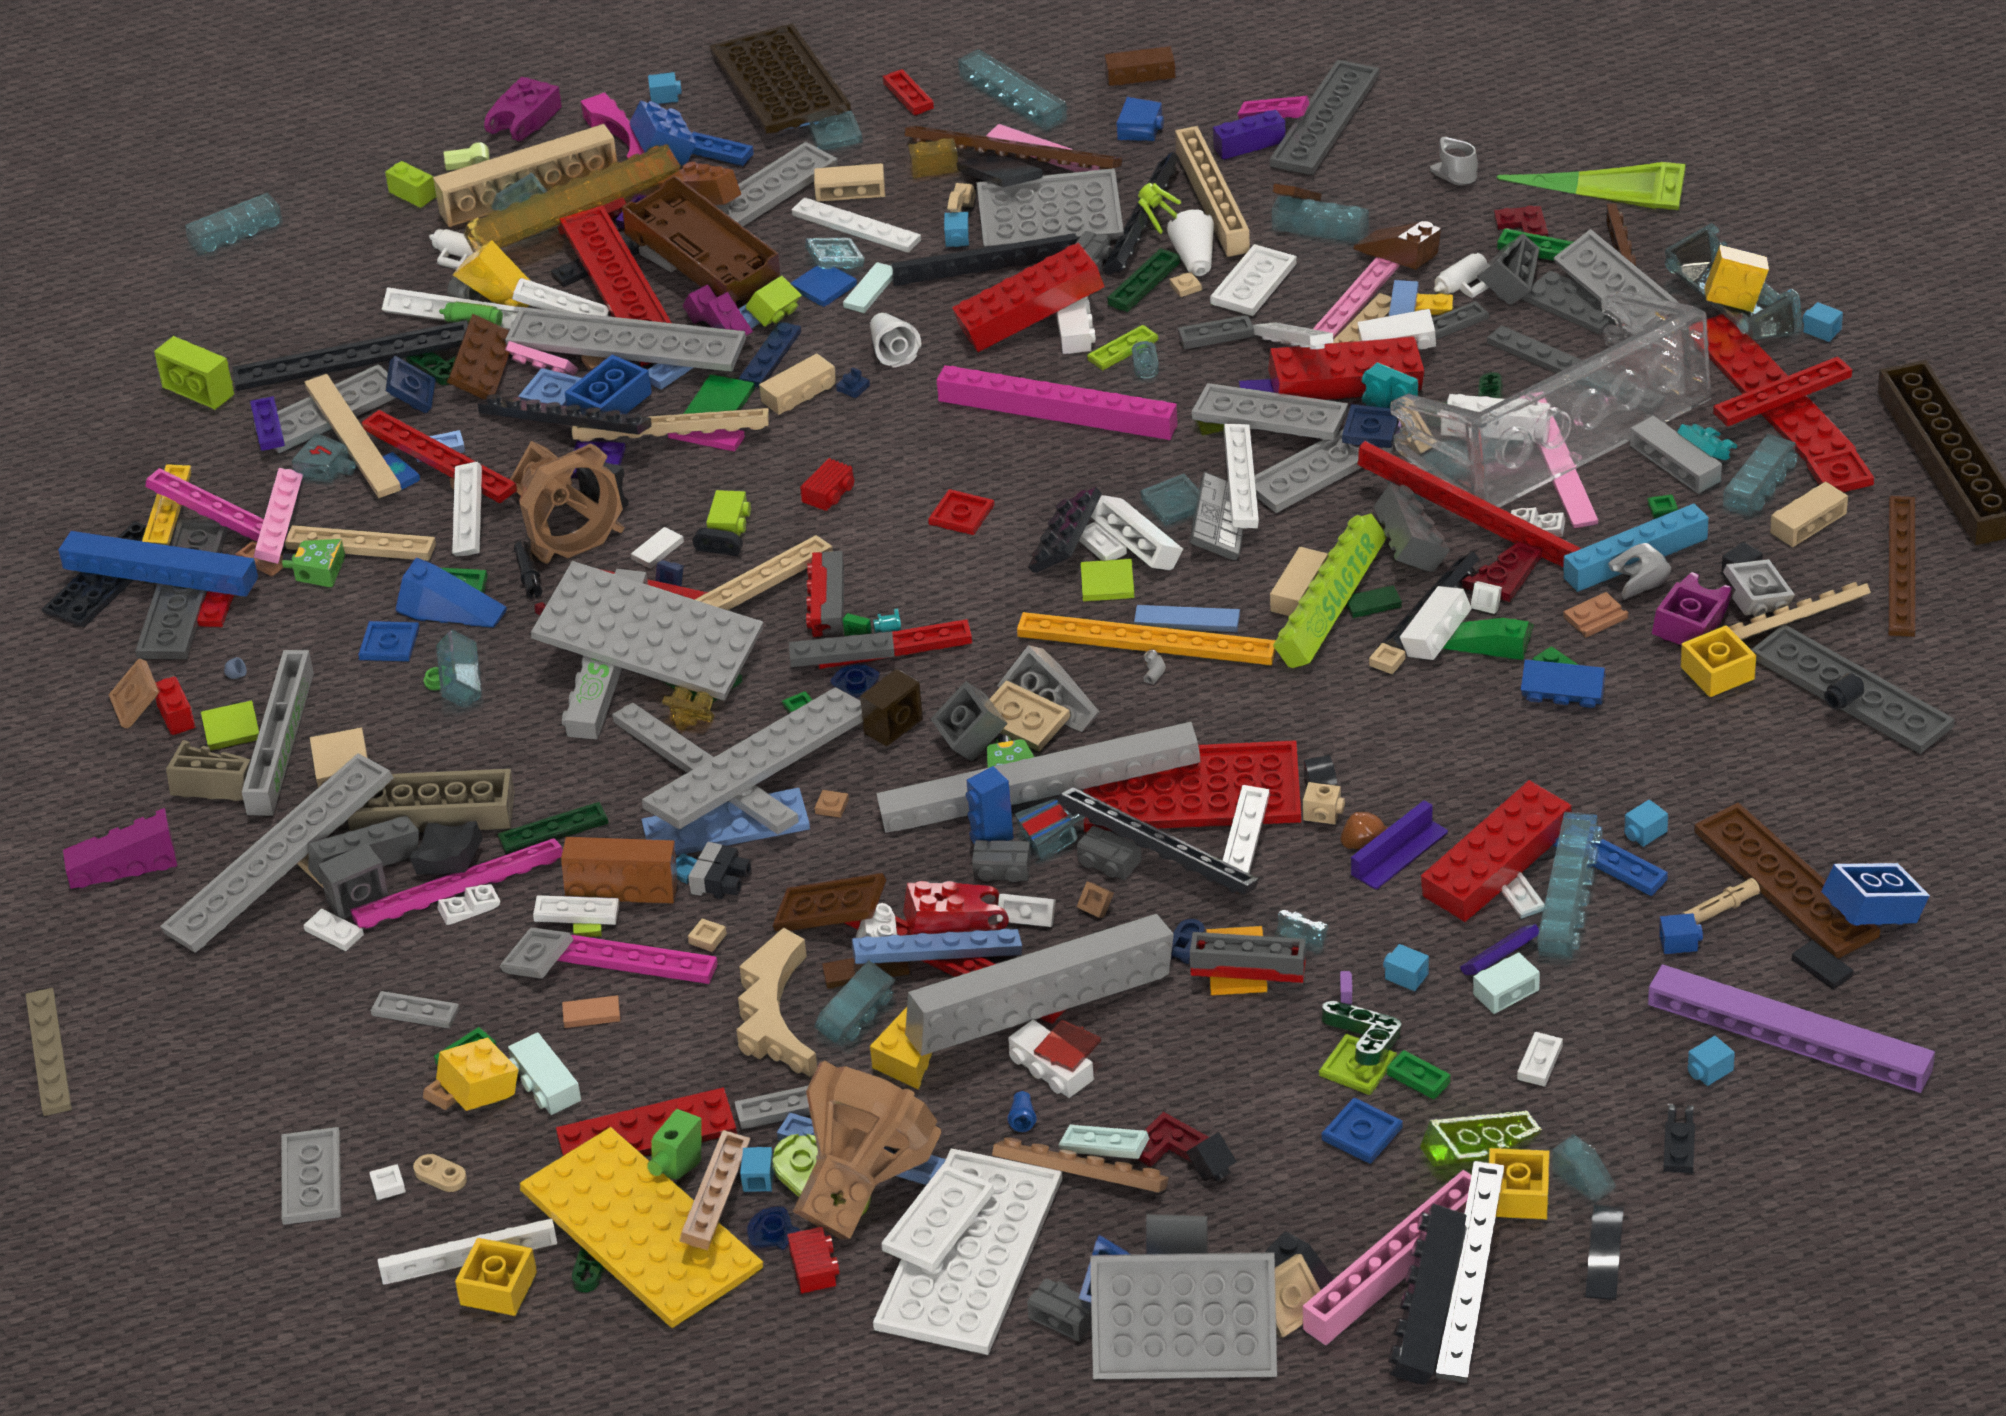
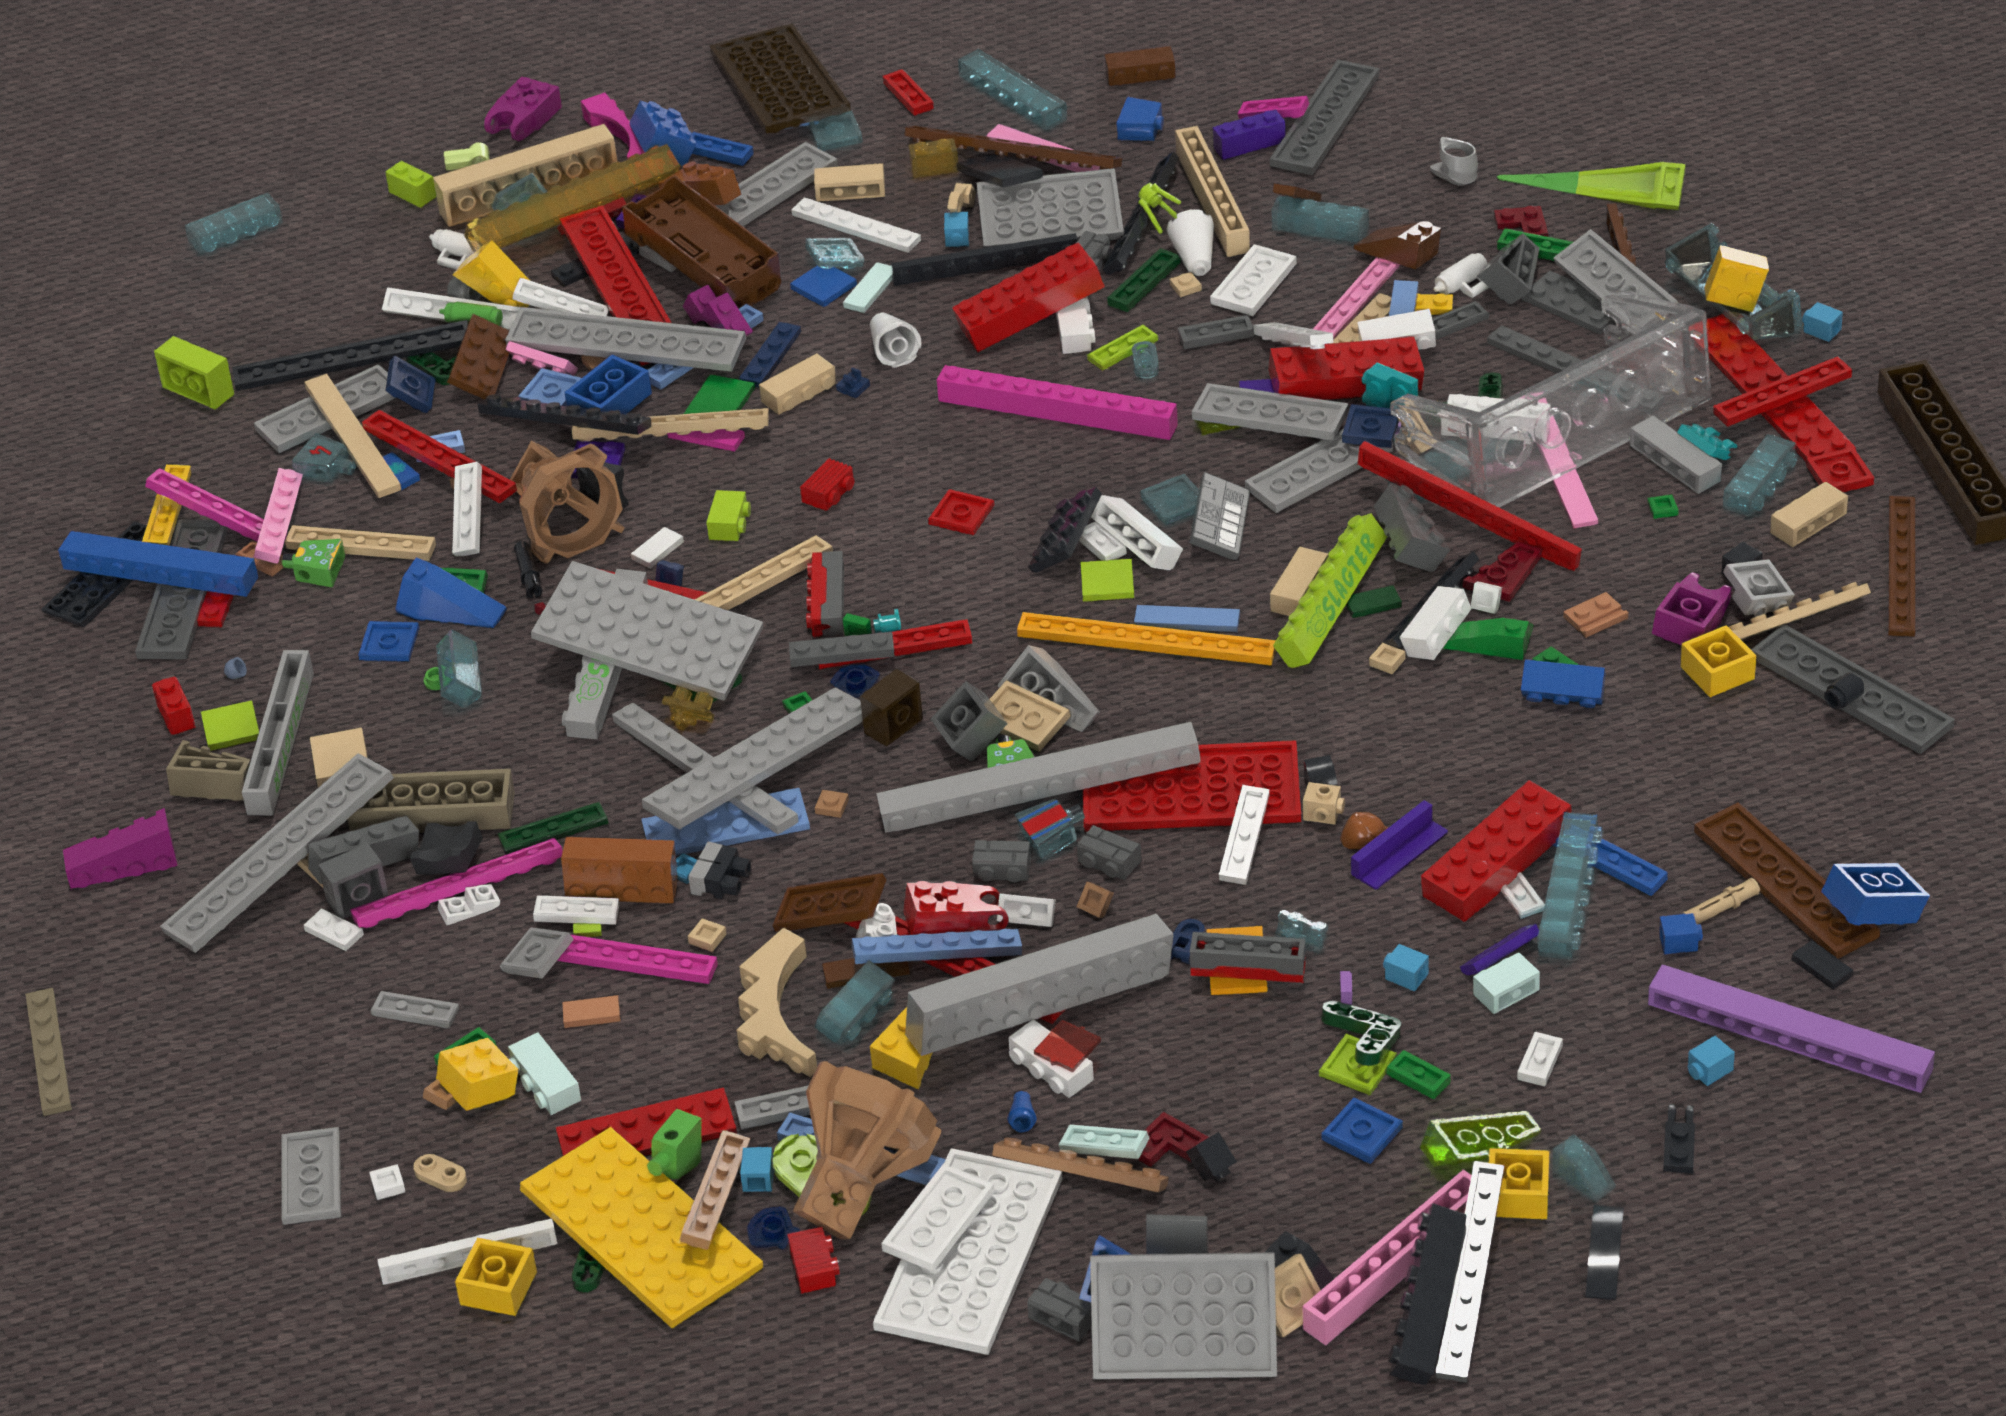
(133, 693): medium nougat tile -> none
(267, 423): dark purple tile -> none
(664, 88): dark azure brick -> none
(717, 541): black plate -> none
(773, 301): lime brick -> none
(989, 806): blue brick -> none
(1155, 665): light grey arm -> none
(1165, 845): black plate -> none
(1240, 476): white plate -> none
(1549, 522): white slope -> none
(1645, 823): dark azure brick -> none
(1646, 573): light grey helmet -> none
(1665, 534): dark azure brick -> none

